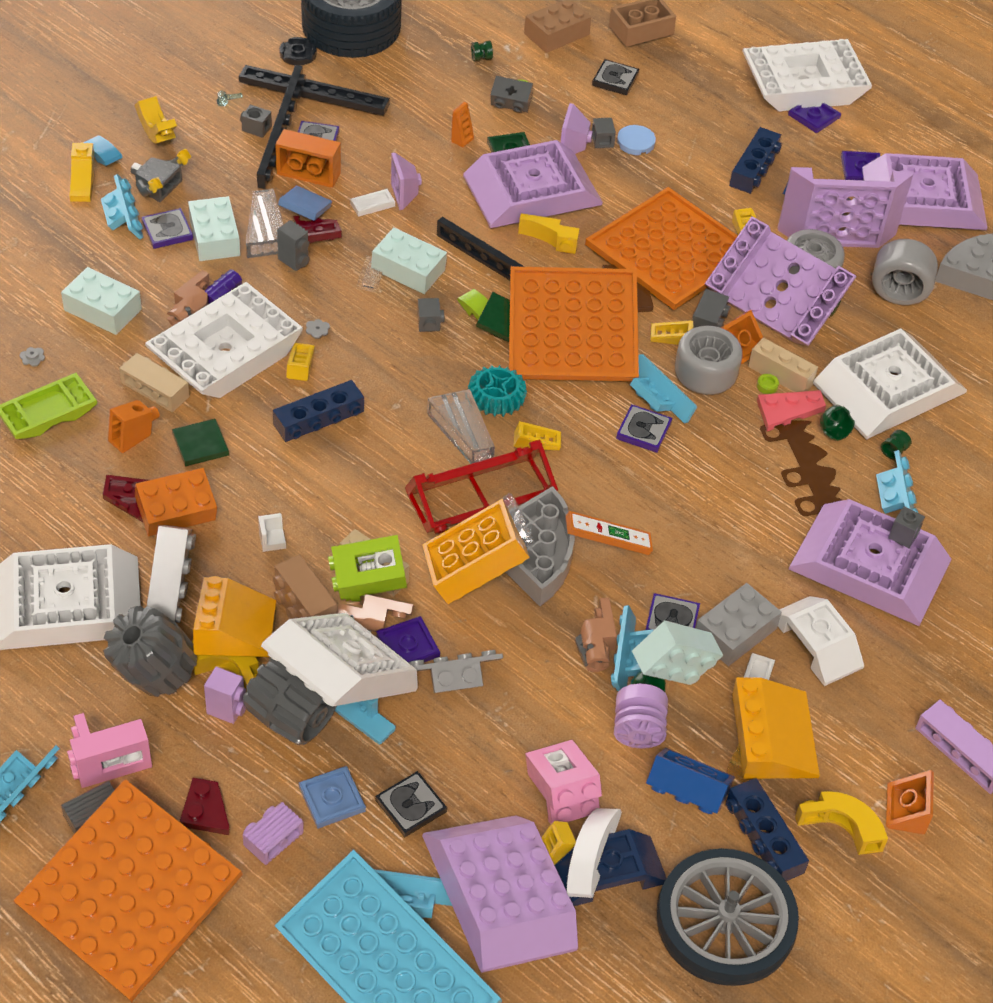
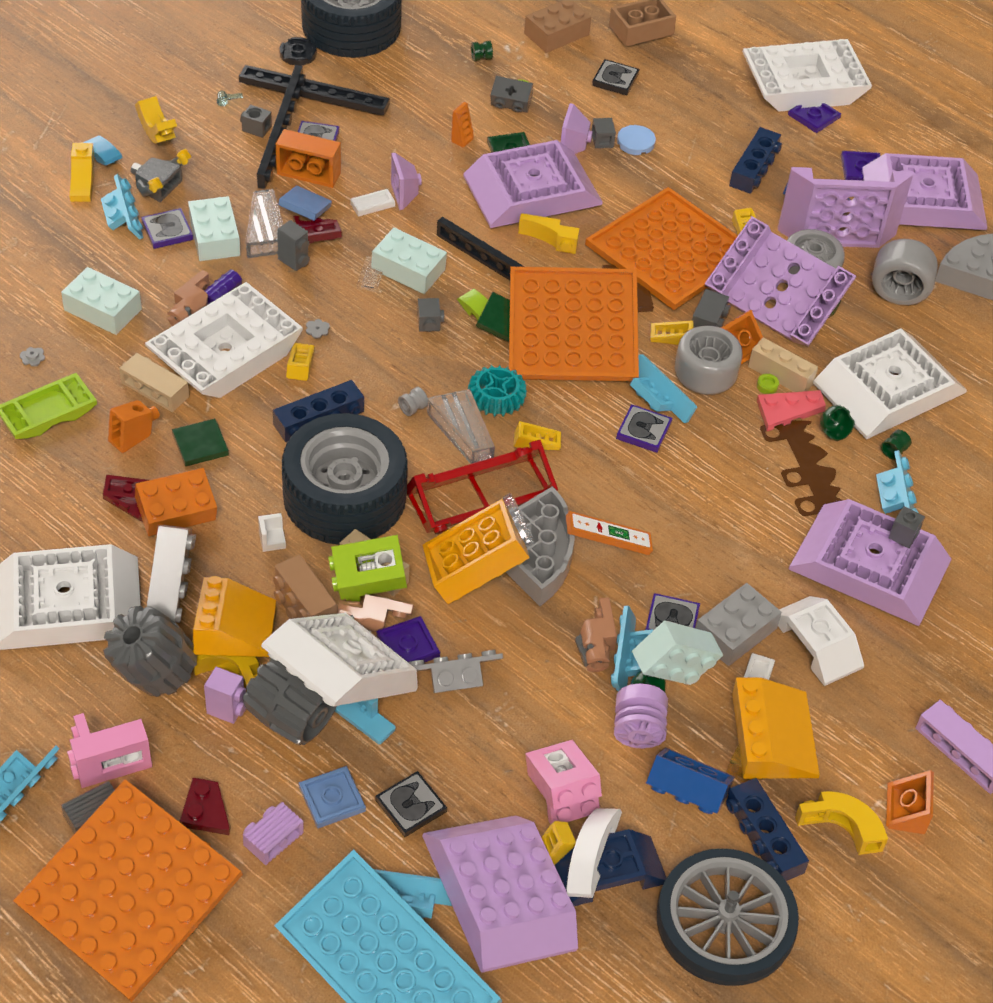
(344, 477): none -> black wheel
(411, 402): none -> light grey wheel

